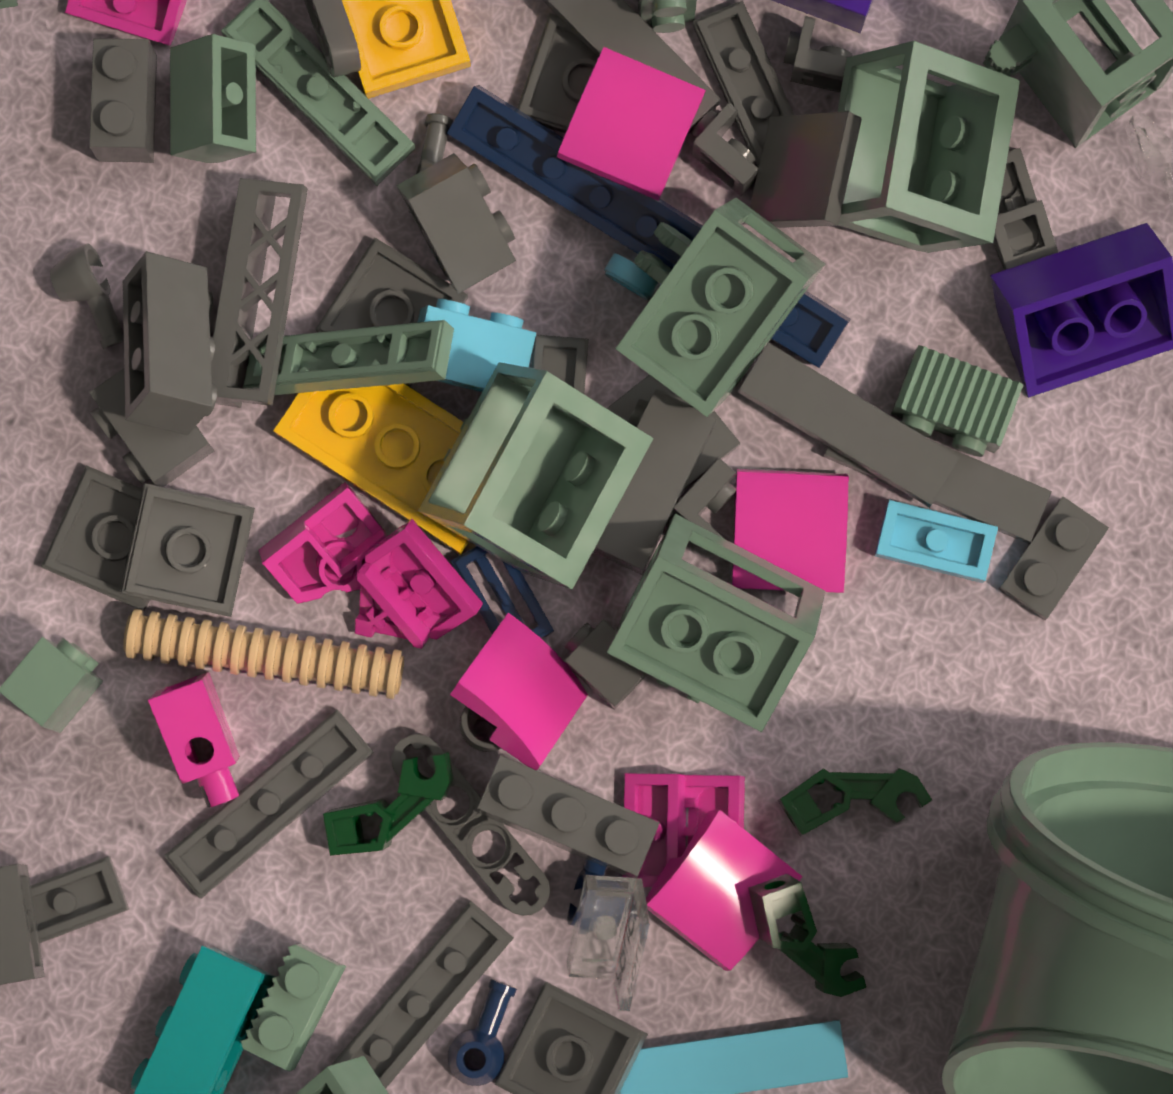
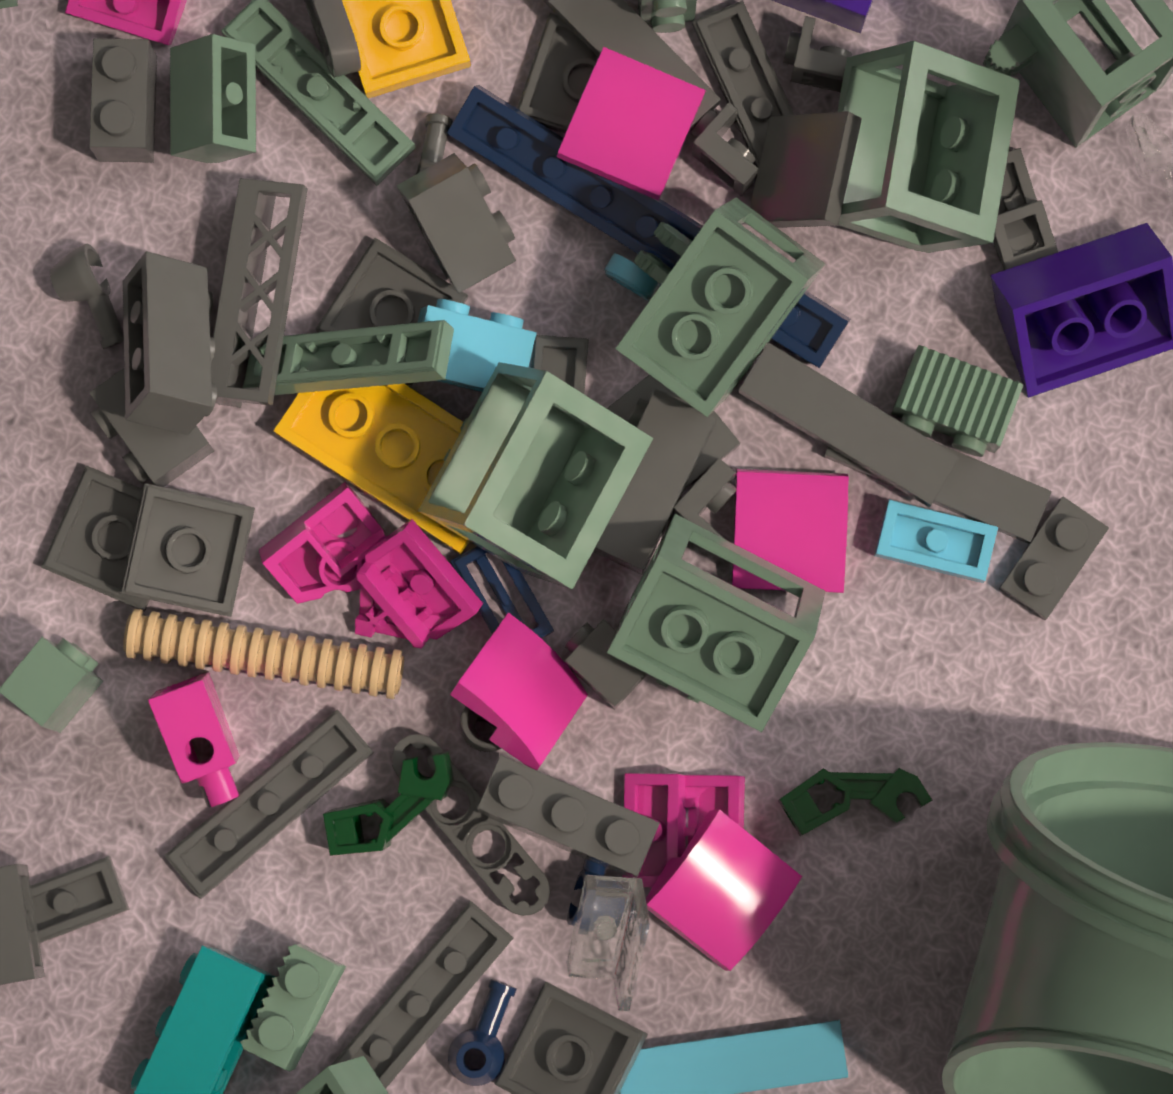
(822, 962): dark green piece -> none

